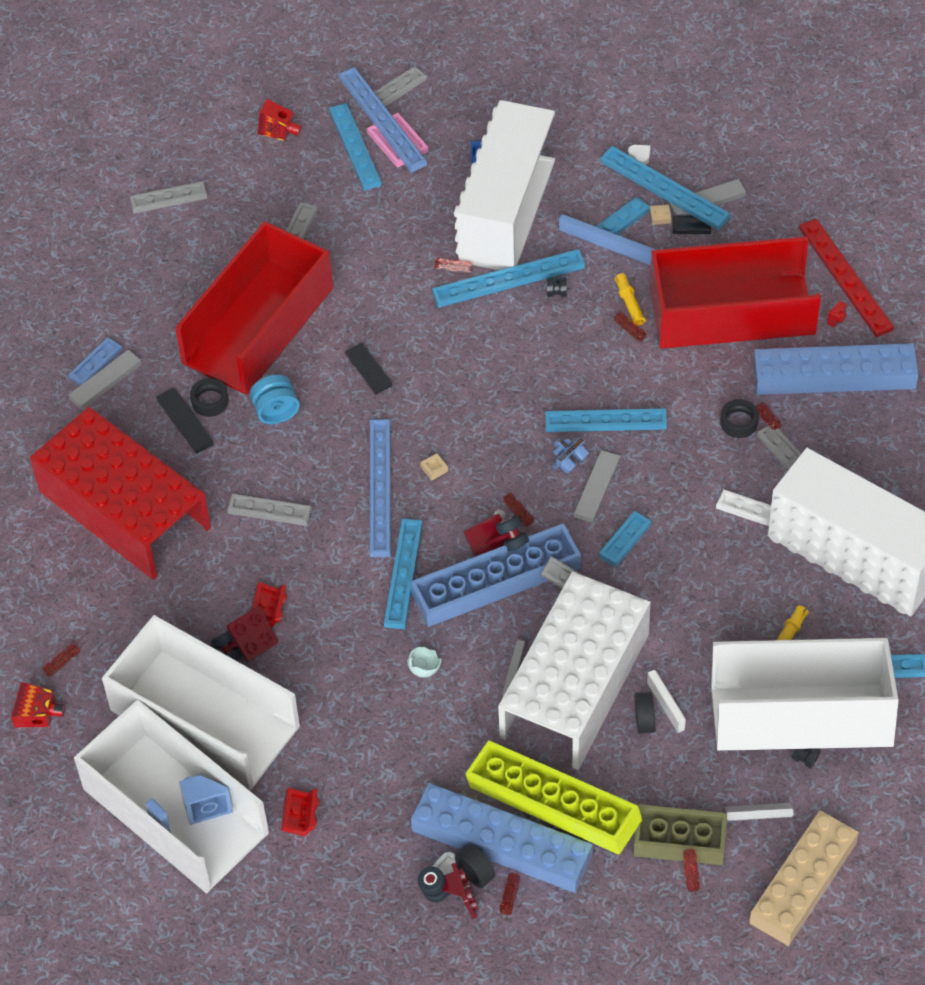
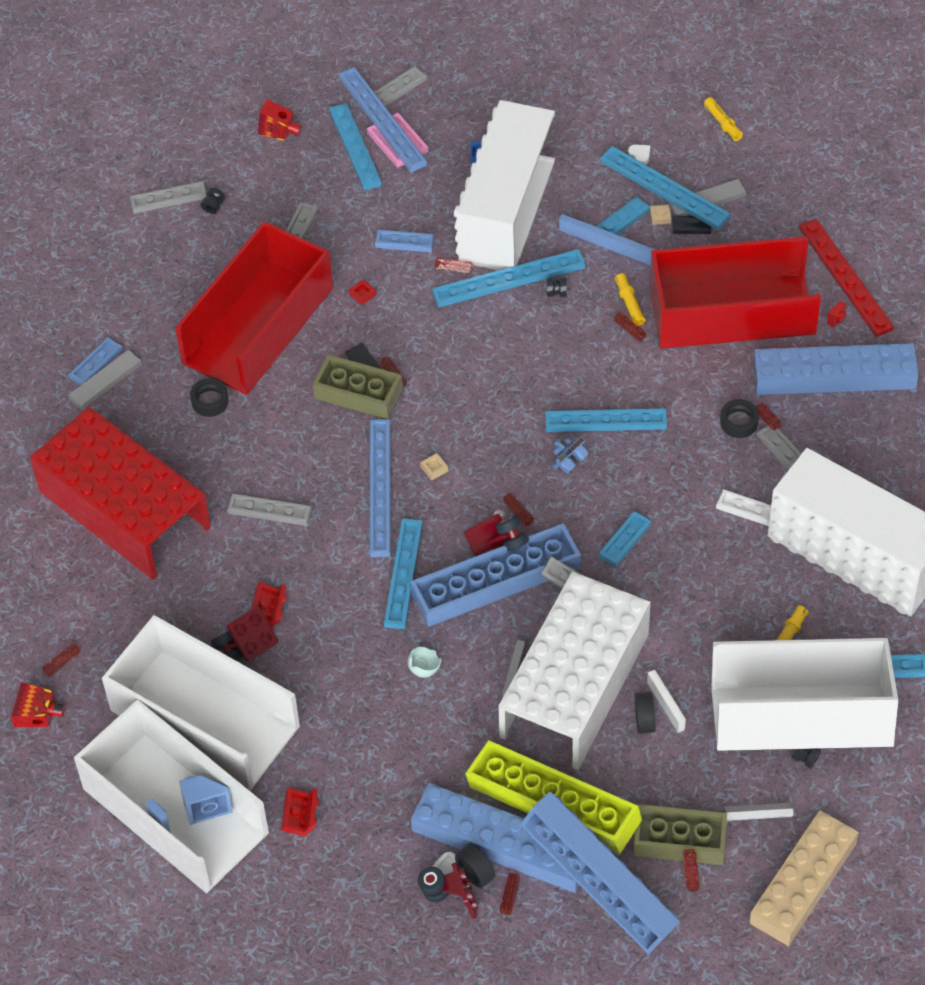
(184, 420): black tile -> none
(212, 201): none -> black wheel
(274, 399): dark azure wheel -> none
(358, 386): none -> olive brick
(362, 292): none -> red plate
(387, 363): none -> clear red axle
(404, 240): none -> medium blue tile
(597, 486): light grey tile -> none
(599, 872): none -> medium blue brick
(727, 124): none -> yellow pin

